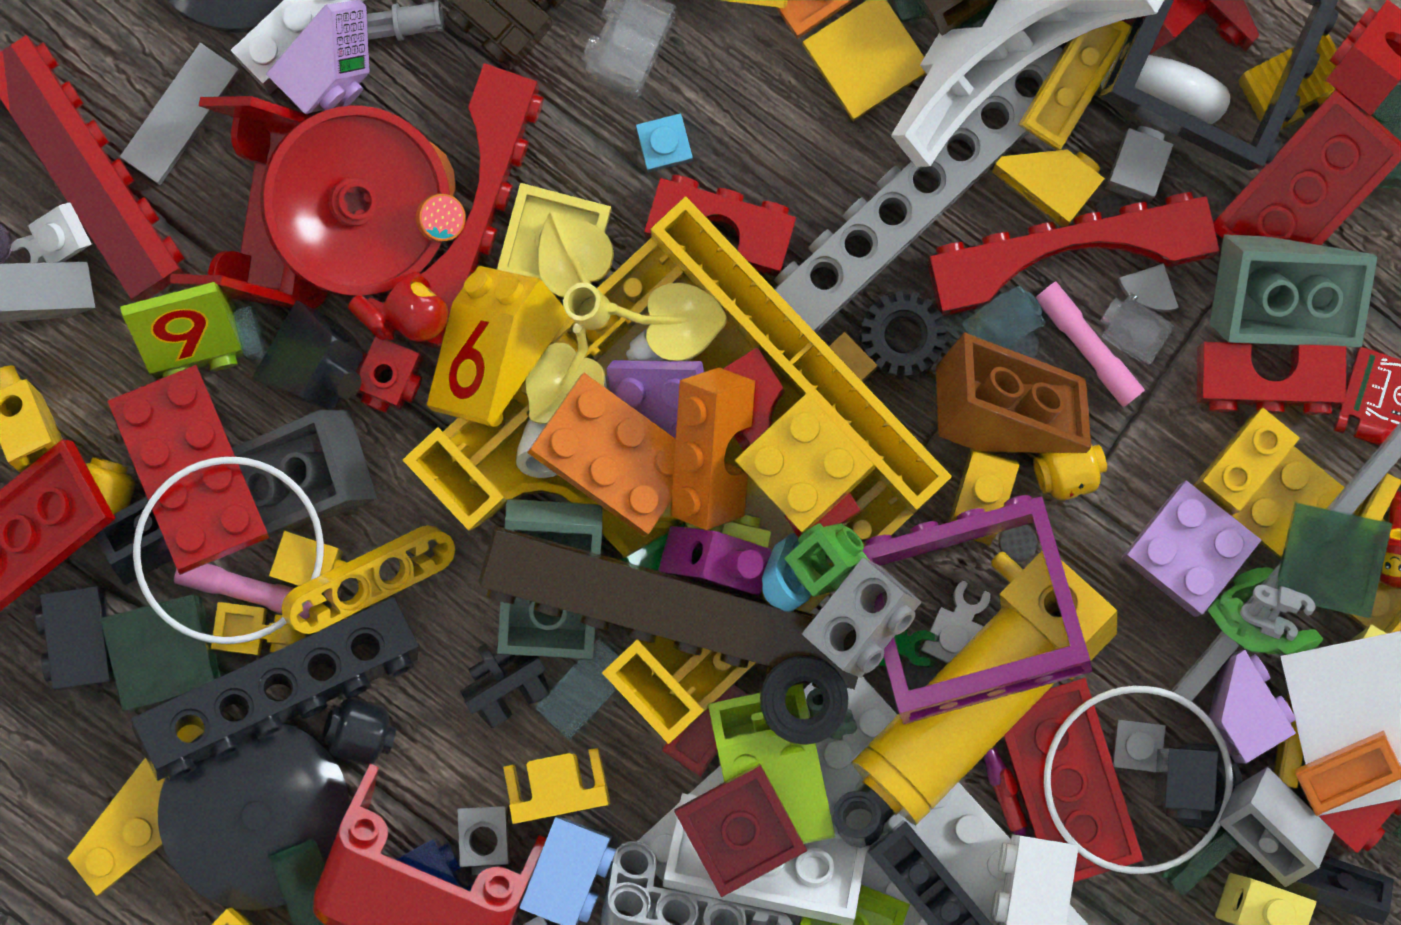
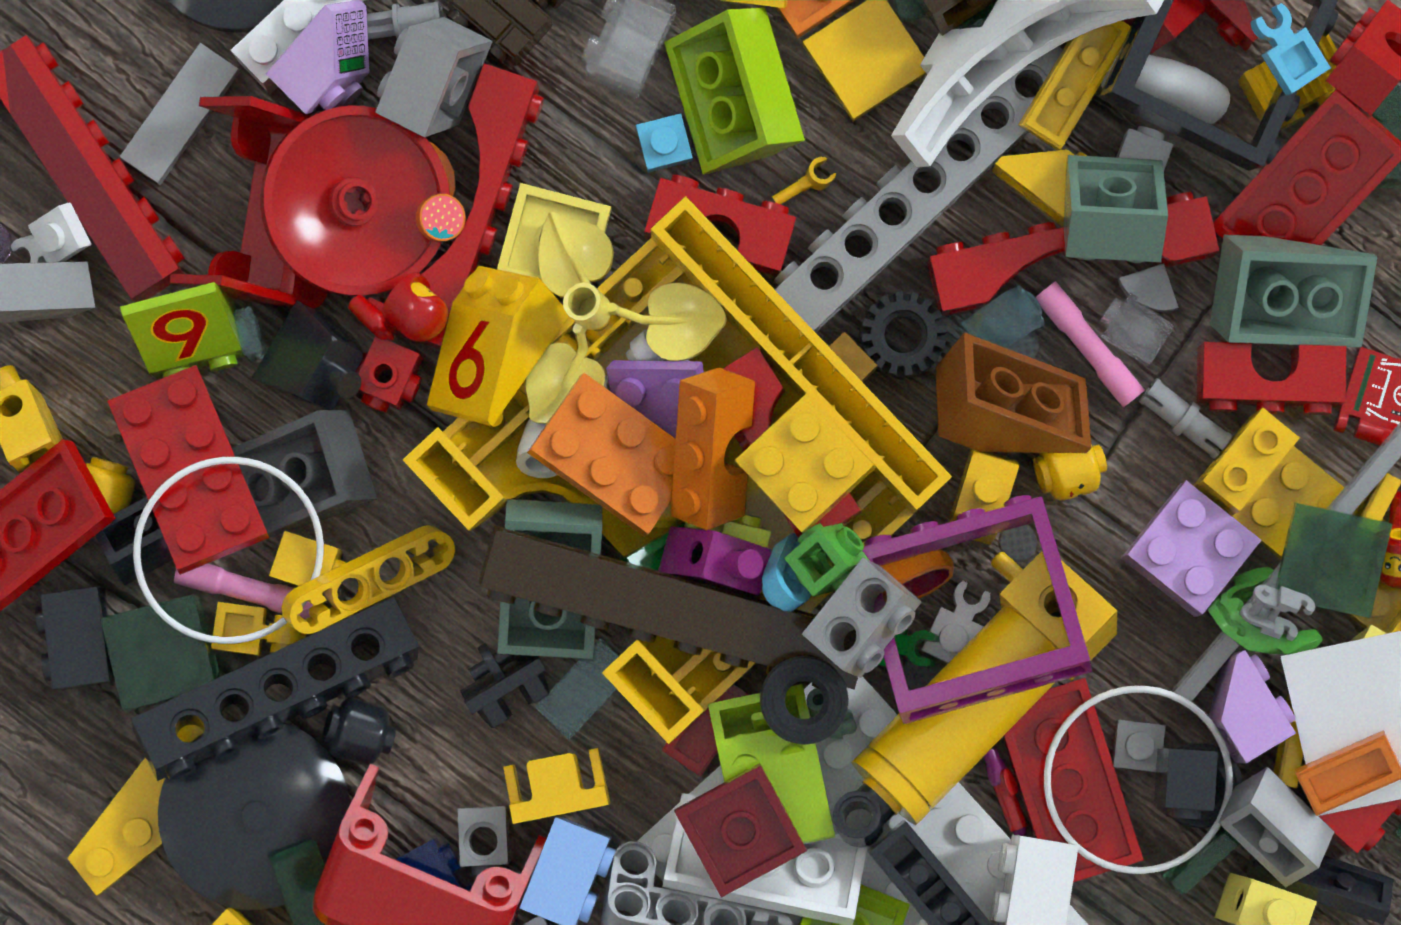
(432, 76): none -> light grey brick
(734, 89): none -> lime slope
(804, 183): none -> yellow hand
(922, 572): none -> orange rock
(1115, 209): none -> sand green slope
(1185, 418): none -> light grey pin
(1293, 56): none -> medium azure plate

